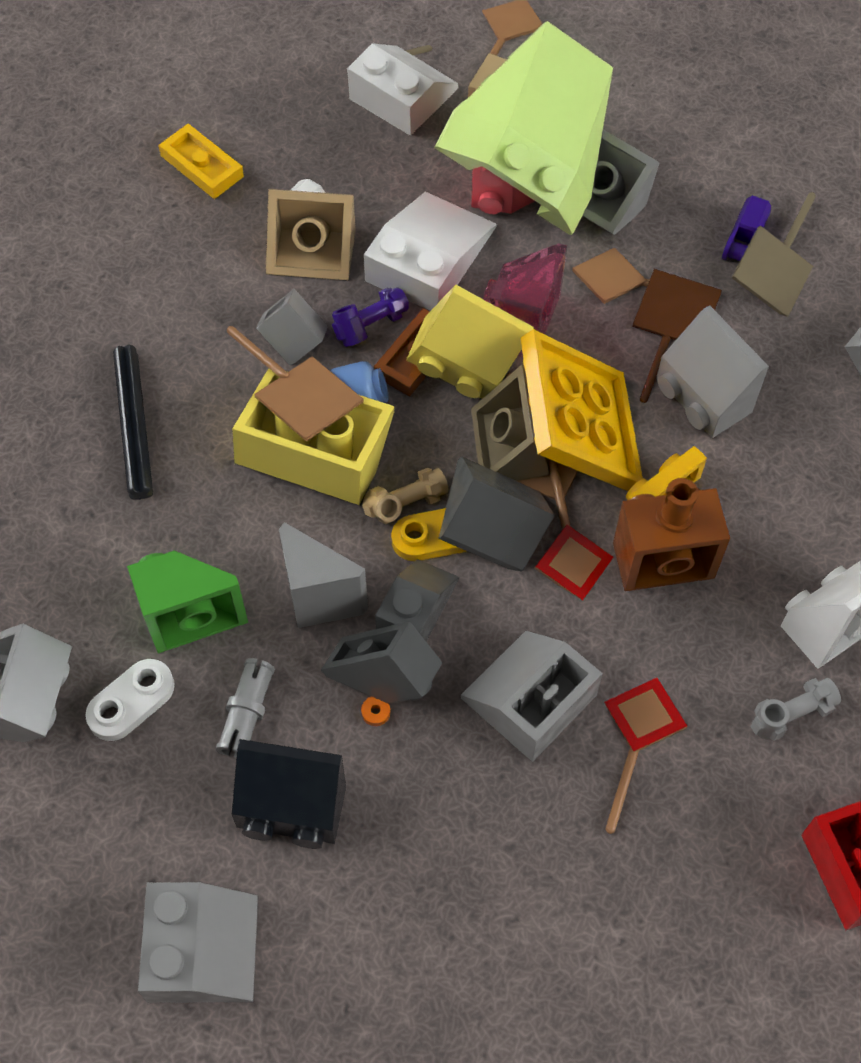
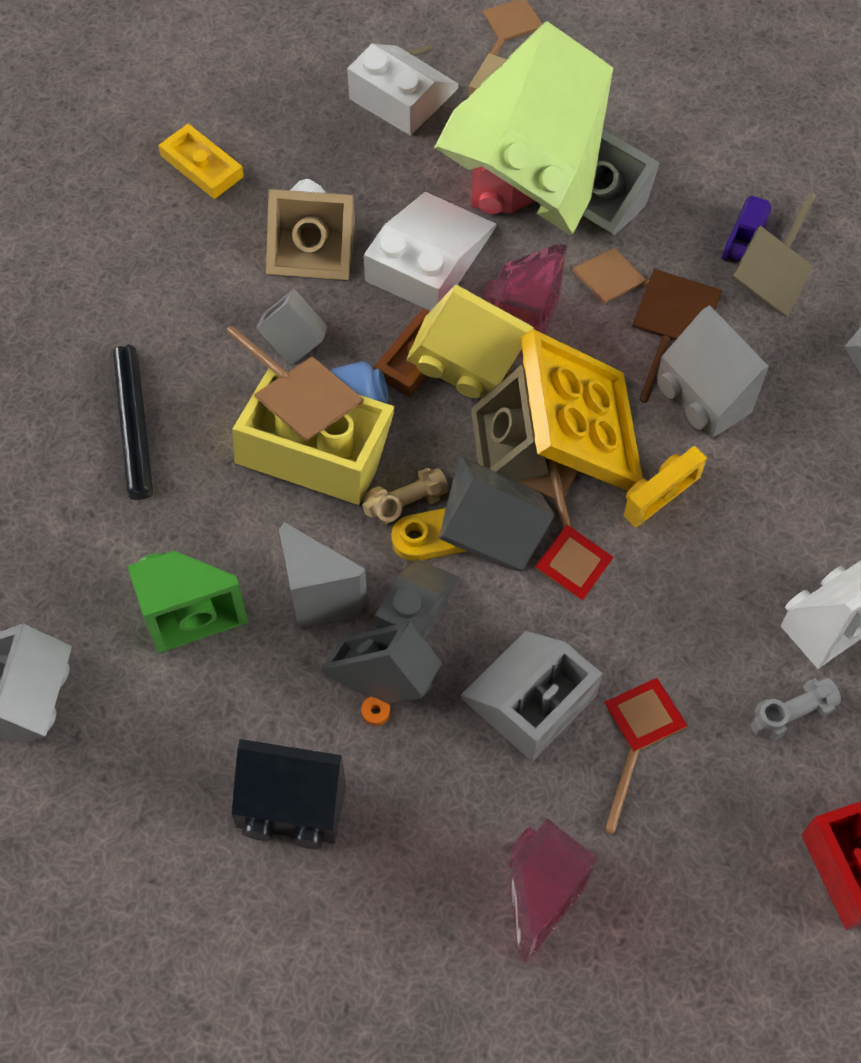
(131, 699): white plate -> none
(197, 943): light grey slope -> none
(245, 706): light grey pin -> none
(350, 323): dark purple bar -> none
(545, 882): none -> clear pink slope
(670, 537): dark orange brick -> none

